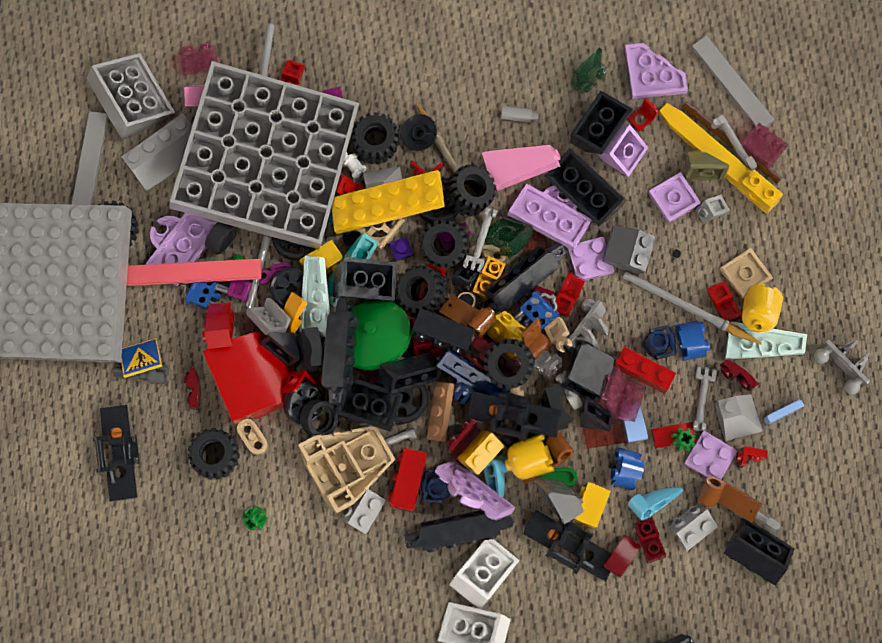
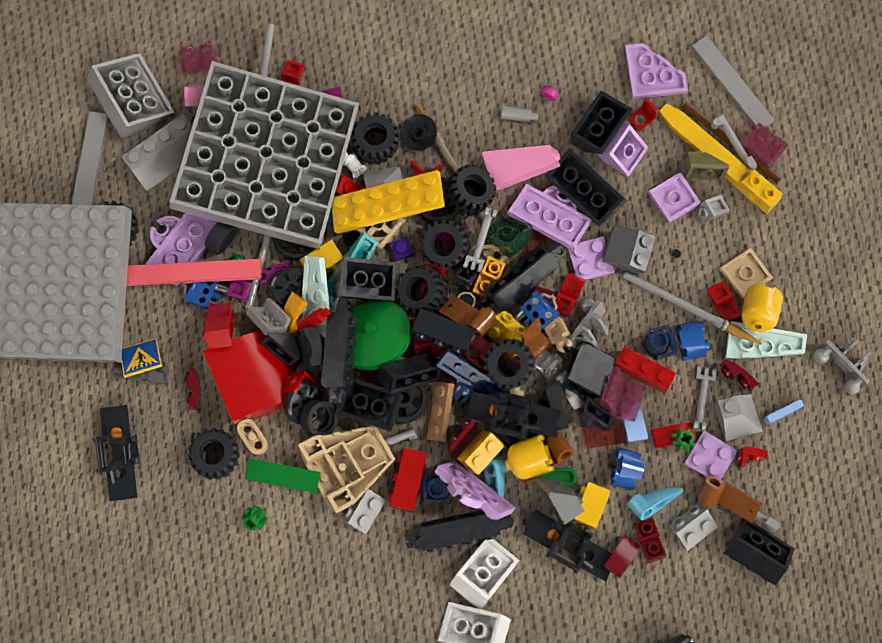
(282, 475): none -> green sticker
(313, 319): none -> red cylinder
(549, 93): none -> dark pink tile
(589, 72): clear green slope -> none

